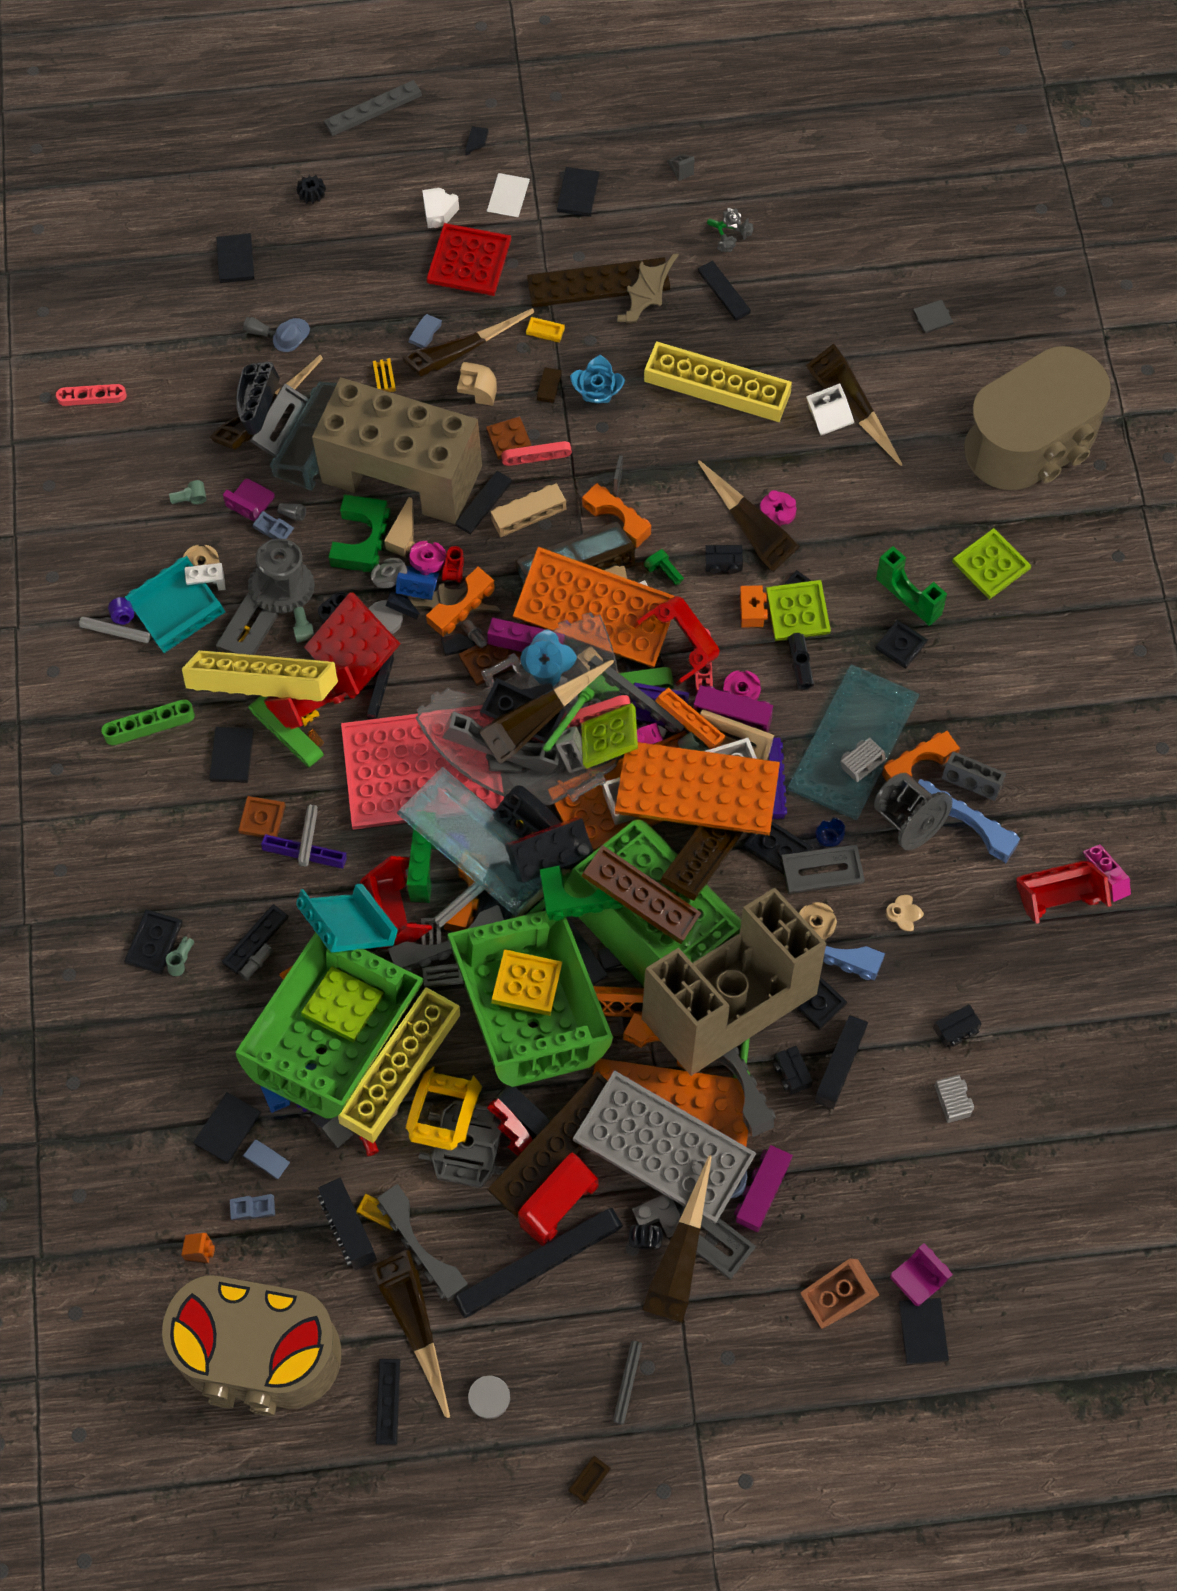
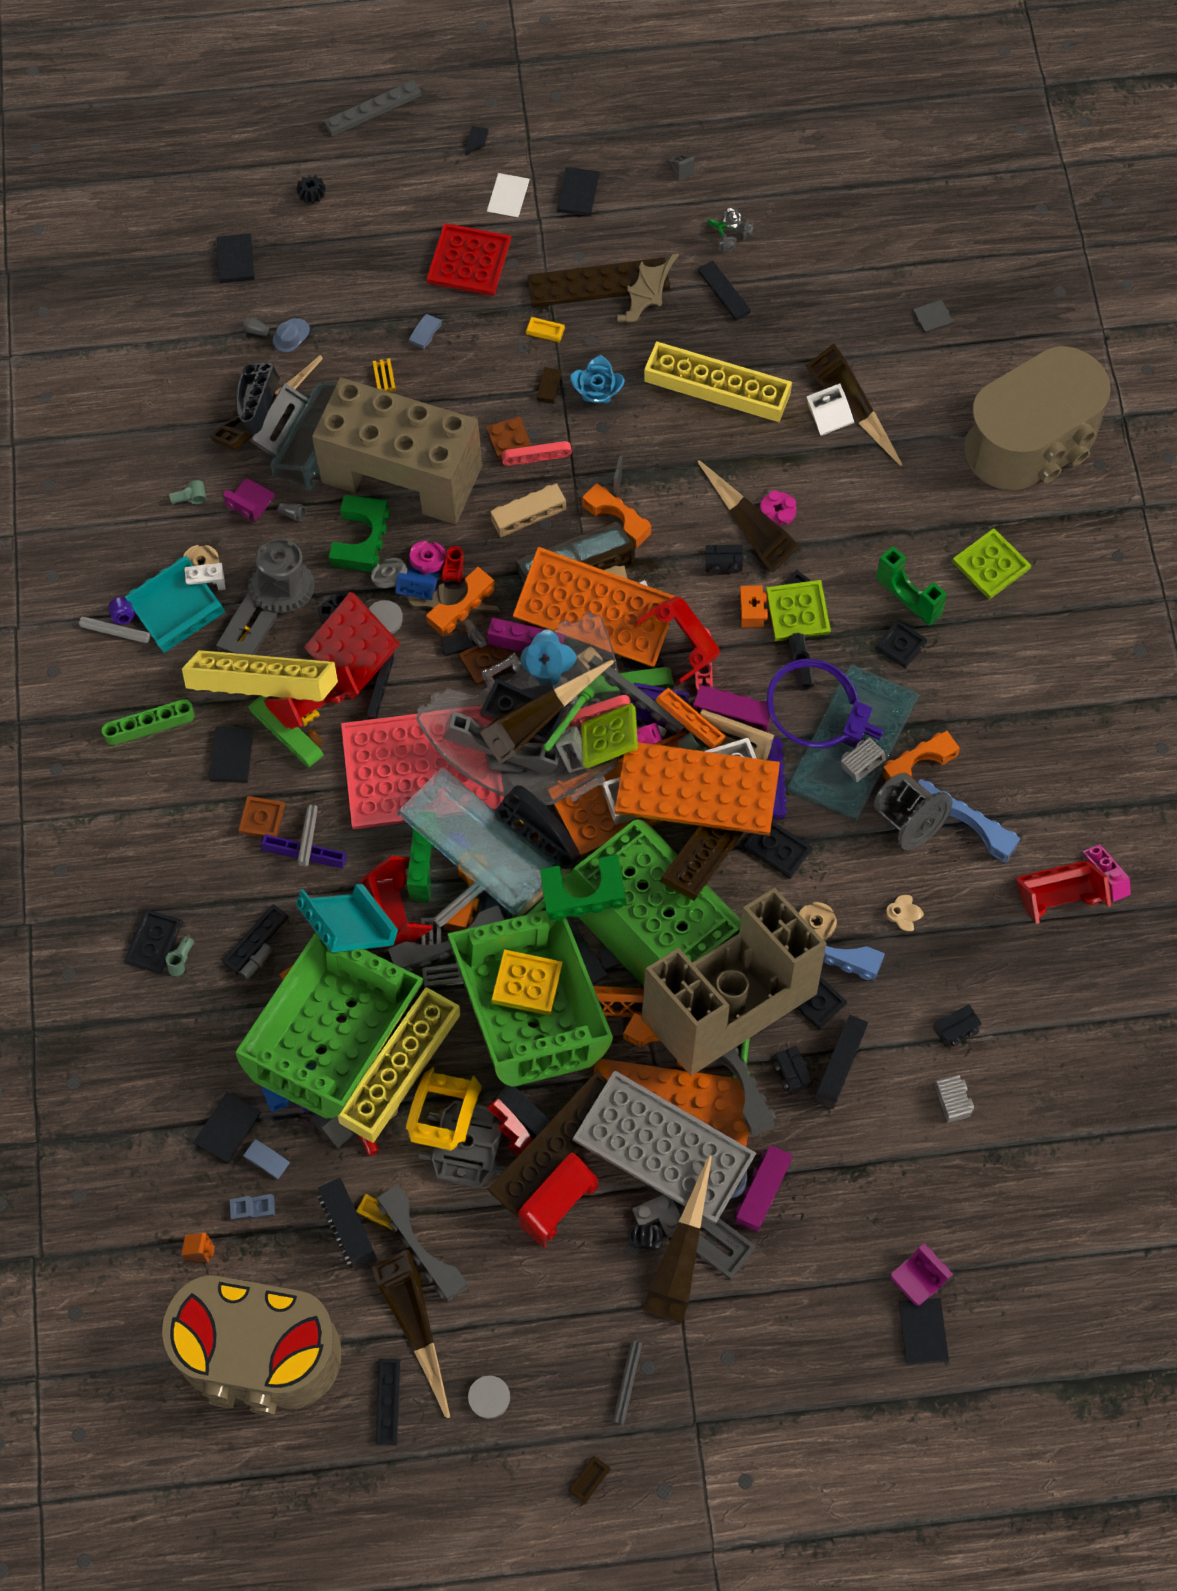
(91, 394): coral beam -> none
(271, 527): sand blue slope -> none
(303, 629): sand green pin -> none
(342, 1004): lime plate -> none
(401, 536): tan slope -> none
(402, 605): black tile -> none
(439, 206): white slope -> none
(439, 355): dark brown plate -> none
(478, 381): tan brick -> none
(483, 502): black tile -> none
(537, 1263): black beam -> none
(549, 848): black brick -> none
(641, 894): reddish brown plate -> none
(660, 559): green piece -> none
(746, 679): dark pink plate -> none
(818, 858): dark grey piece -> none
(830, 832): clear blue hair -> none
(839, 1293): nougat slope -> none
(858, 717): none -> dark purple brick
(974, 776): dark grey brick -> none

